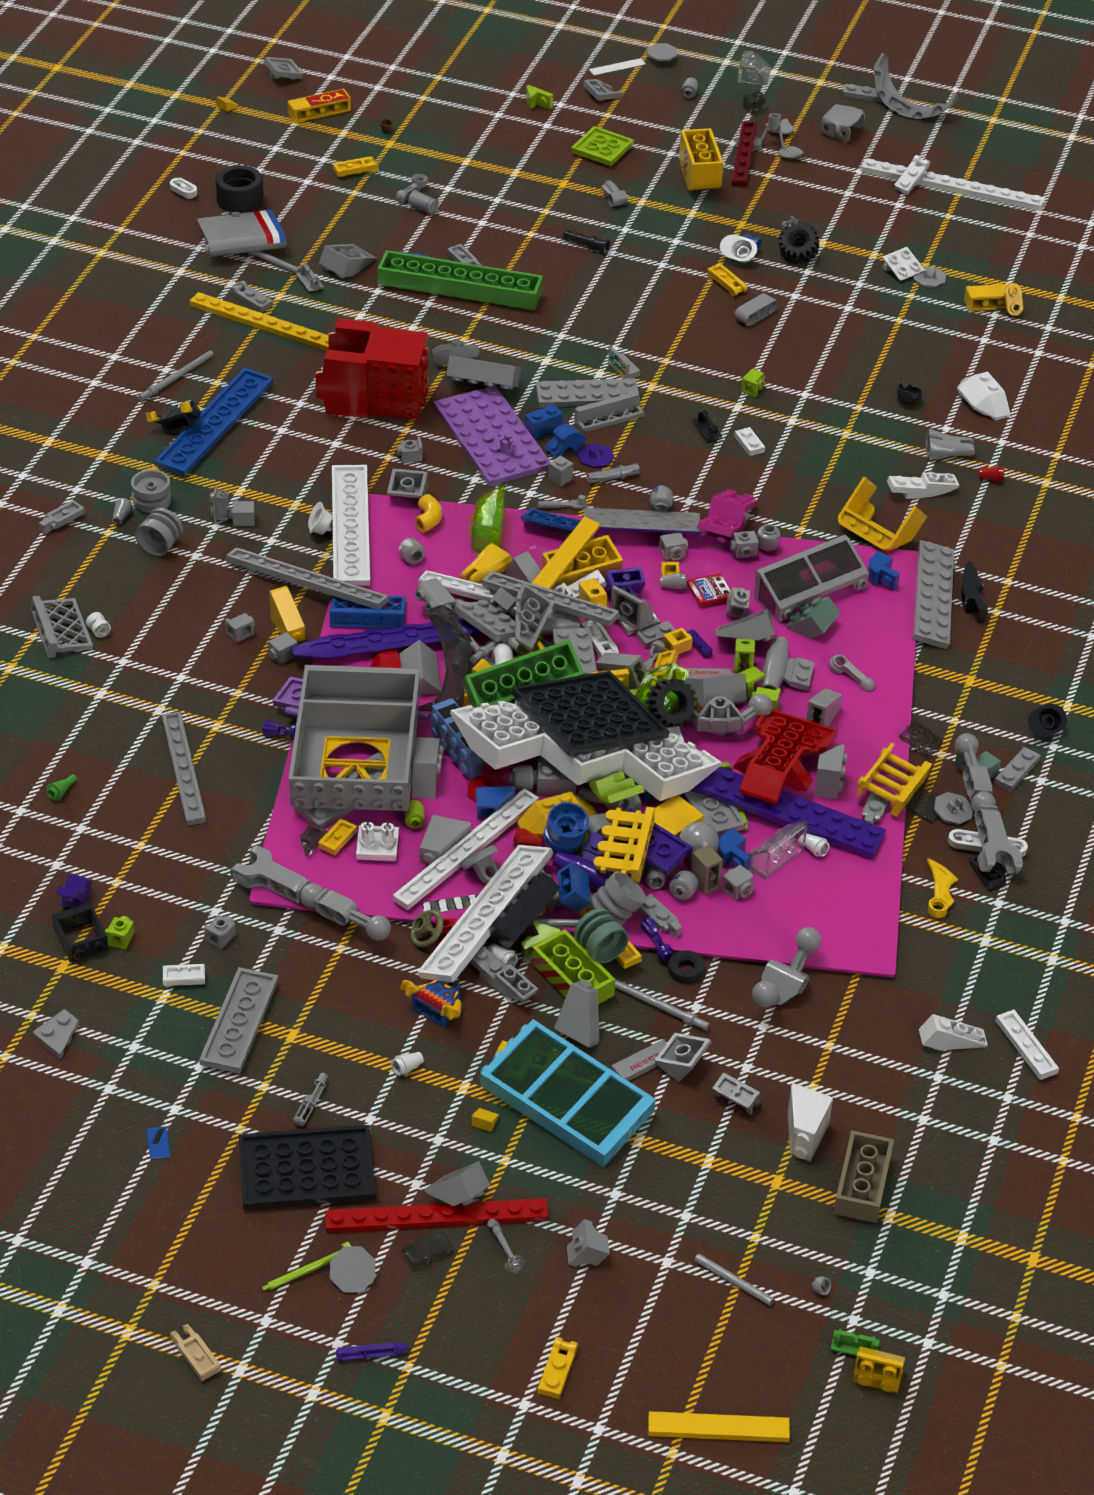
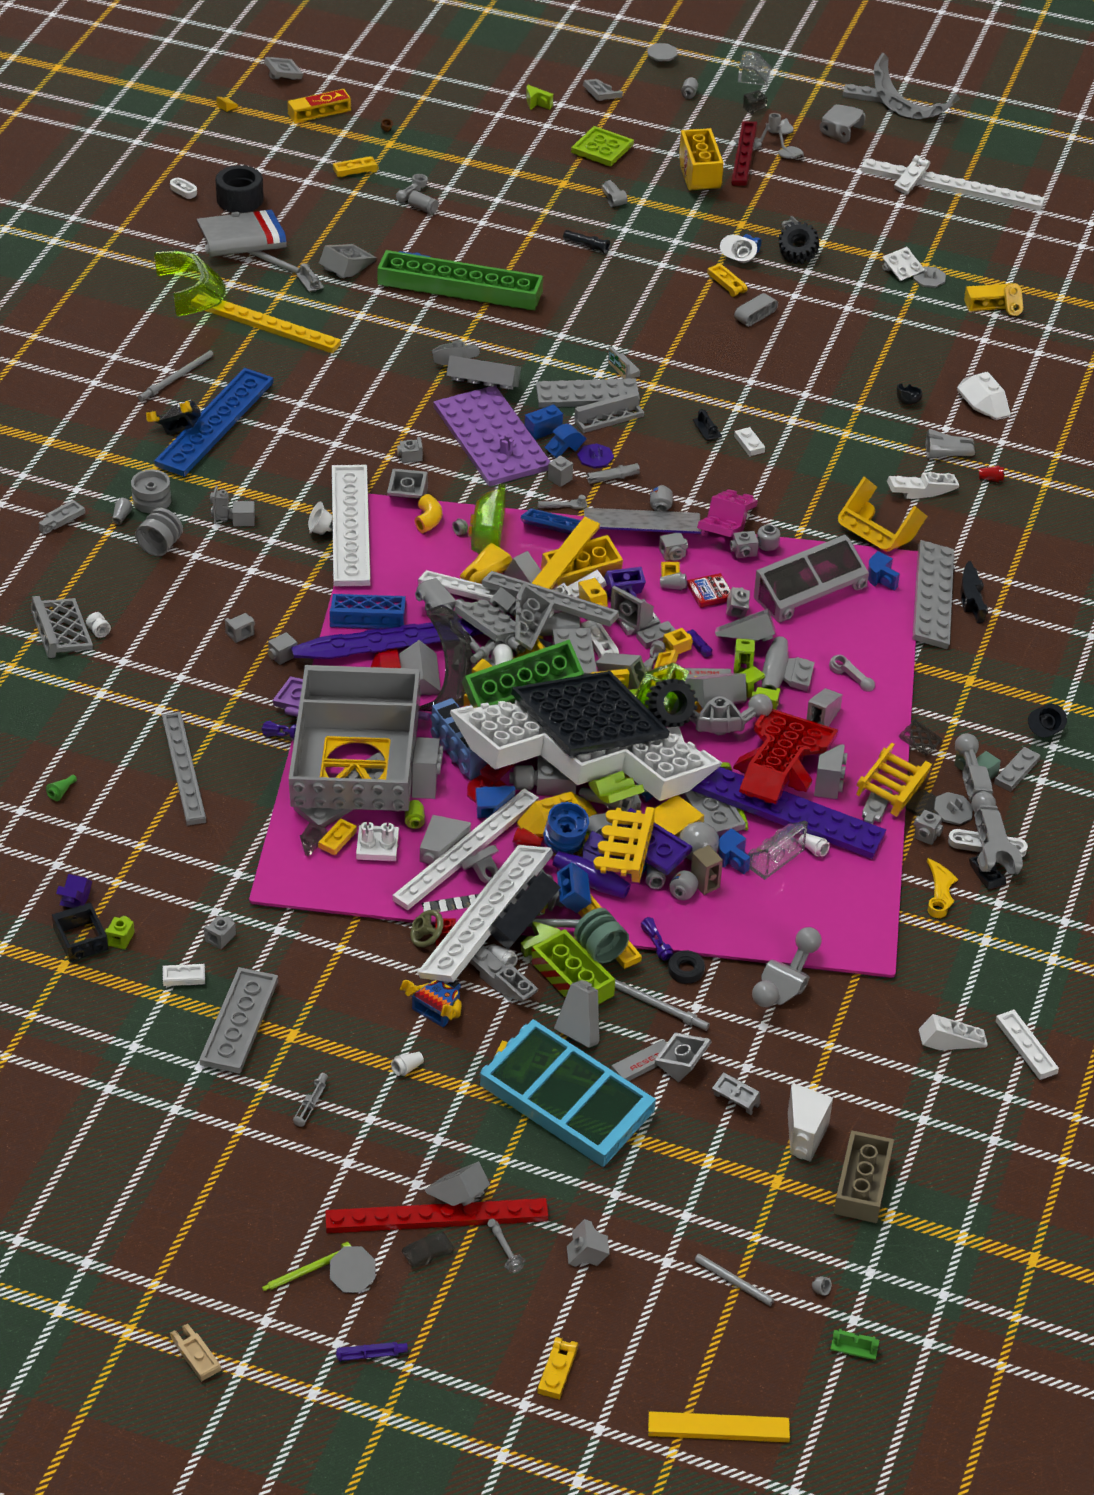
(57, 1032): light grey wing -> none
(158, 1142): blue sticker -> none
(204, 294): none -> clear neon green piece
(251, 296): light grey plate -> none
(285, 614): yellow slope -> none
(297, 888): light grey piece -> none
(306, 1167): black plate -> none
(307, 578): light grey plate -> none
(374, 371): red piece -> none
(411, 551): light grey head -> none
(460, 527): none -> light grey plate
(461, 254): light grey hinge -> none
(484, 1119): yellow slope -> none
(618, 66): white sticker -> none
(619, 896): light grey wheel -> none
(662, 916): light grey hinge -> none
(738, 882): light grey brick -> none
(752, 382): lime brick -> none
(814, 618): sand green slope -> none
(878, 1369): yellow slope -> none
(928, 827): none -> light grey brick

